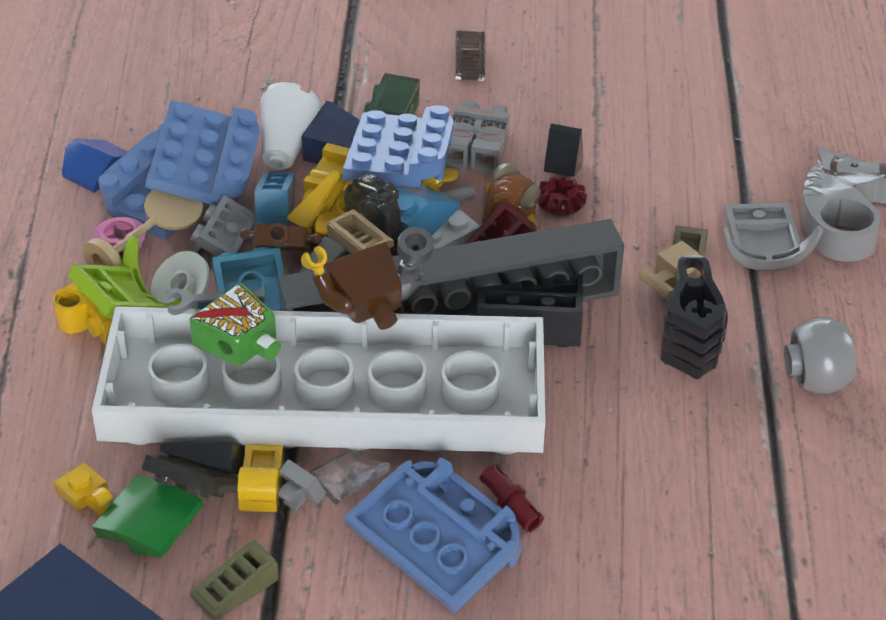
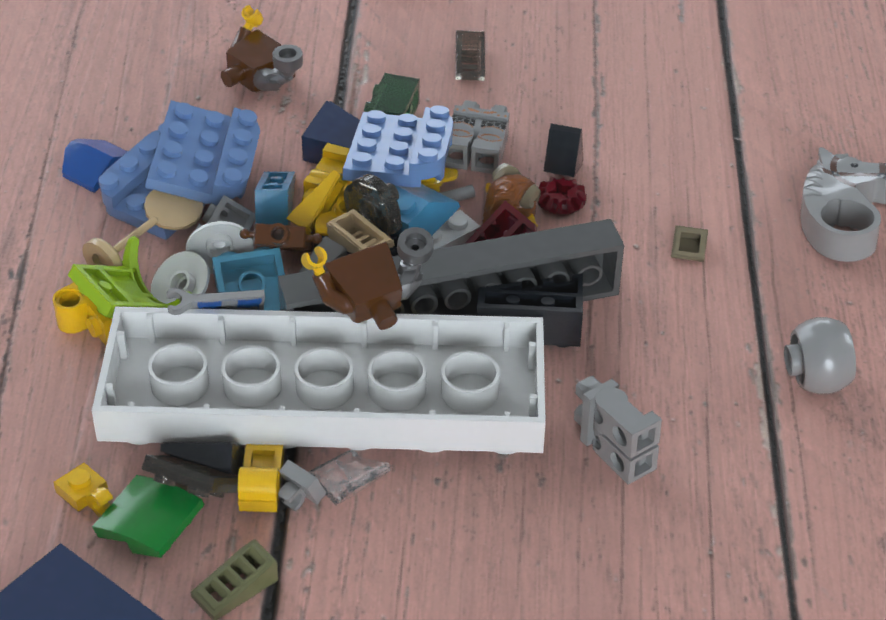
(121, 226): bright pink gear -> none
(216, 239): none -> white dish
(236, 327): torso -> none
(258, 59): none -> torso
(284, 118): white cone -> none
(438, 530): medium blue plate -> none
(513, 496): dark red pin -> none
(617, 429): none -> light grey hips
(664, 278): tan brick -> none
(694, 320): black piece -> none
(765, 236): light grey piece -> none

